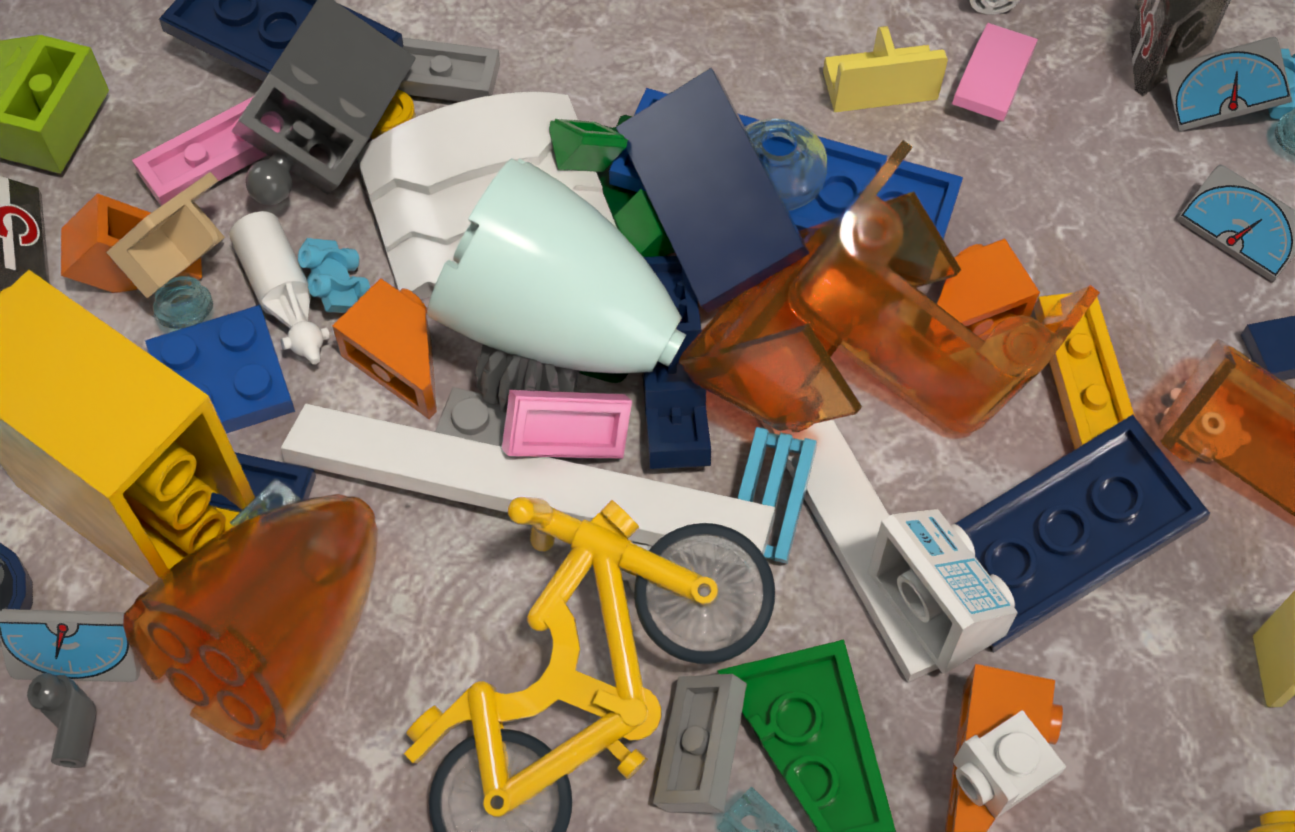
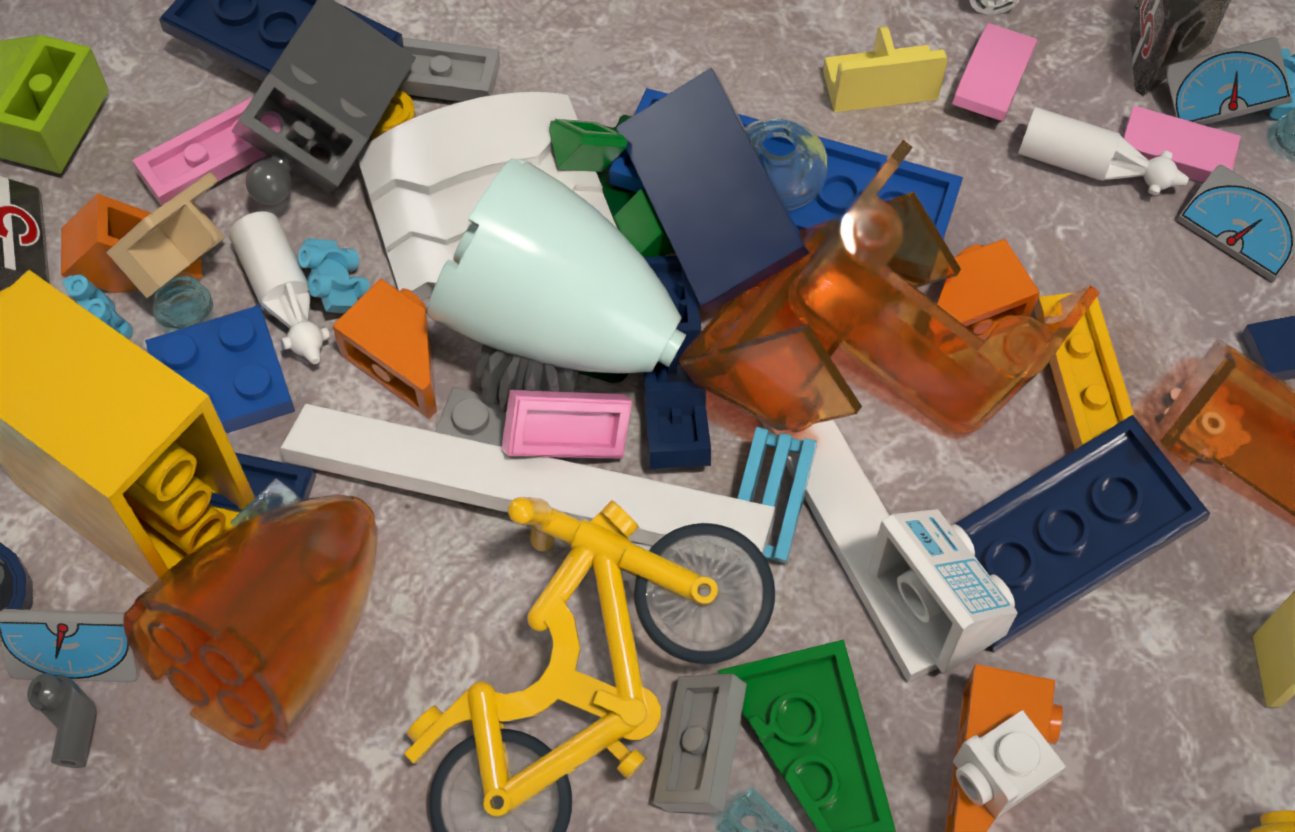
(97, 303): none -> medium azure piece
(1094, 152): none -> white wheel
(1194, 146): none -> bright pink tile

